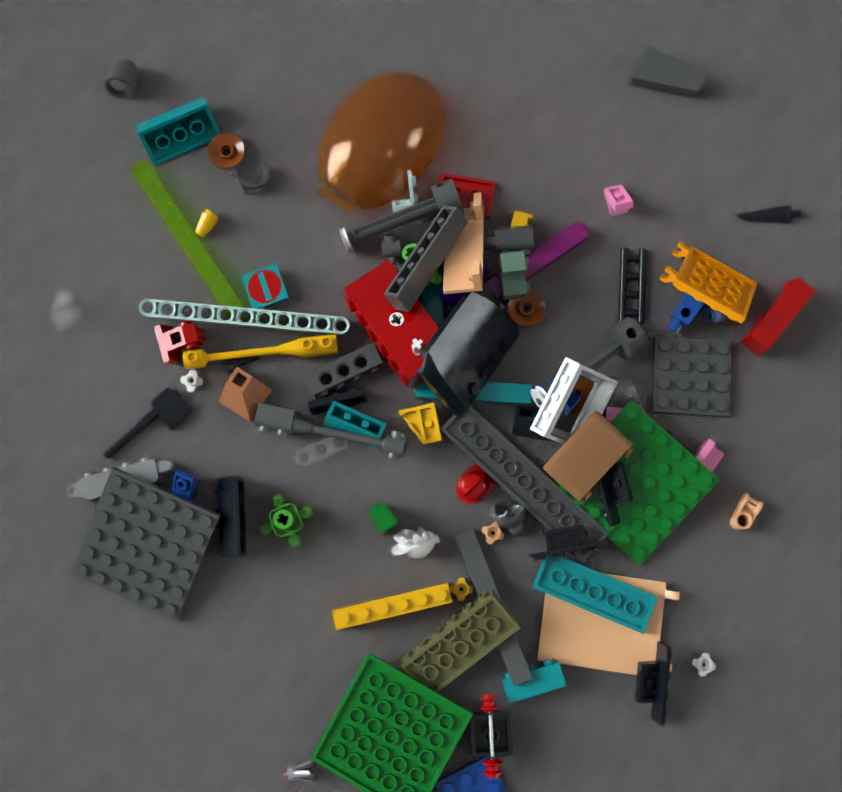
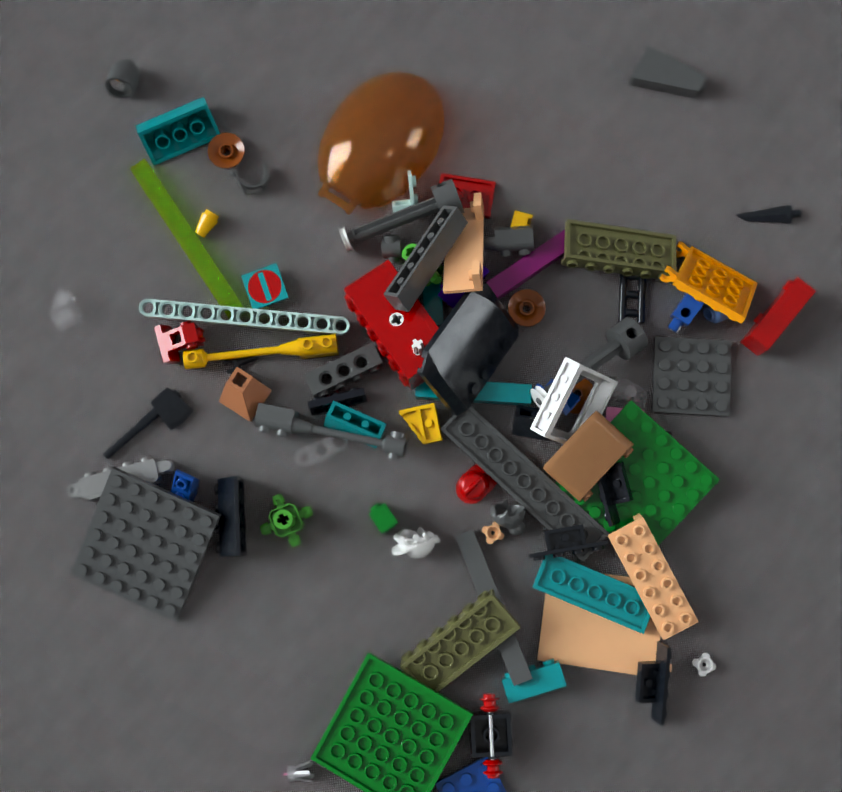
(191, 386): white plate -> none
(391, 606): yellow brick -> none
(466, 589): yellow plate -> none
(512, 275): sand green brick -> none
(618, 200): bright pink slope -> none
(618, 249): none -> olive bracket
(652, 577): none -> light nougat bracket
(709, 454): bright pink panel -> none
(747, 509): light nougat piece -> none

